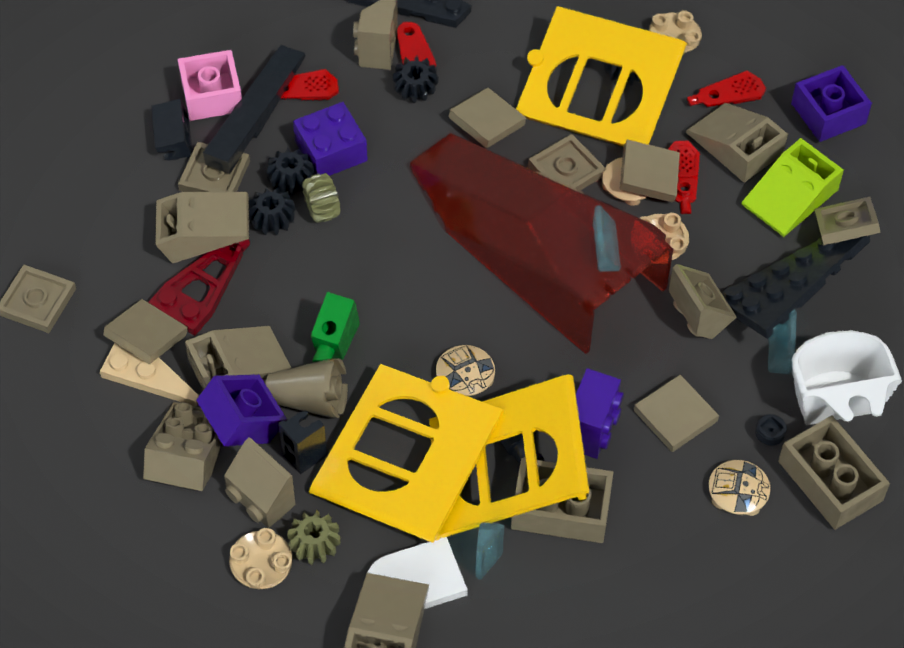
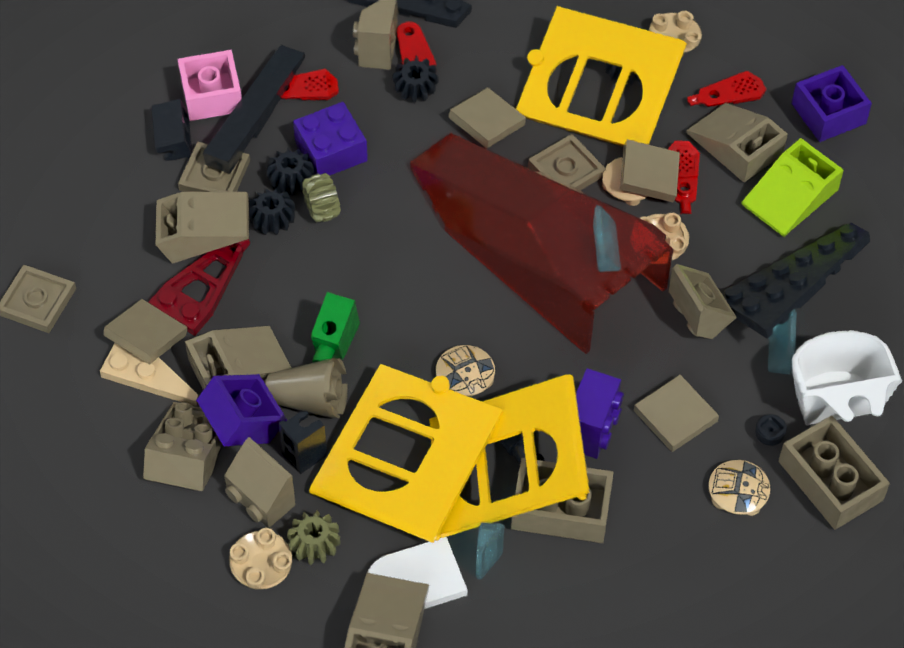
(847, 220): dark tan tile -> none

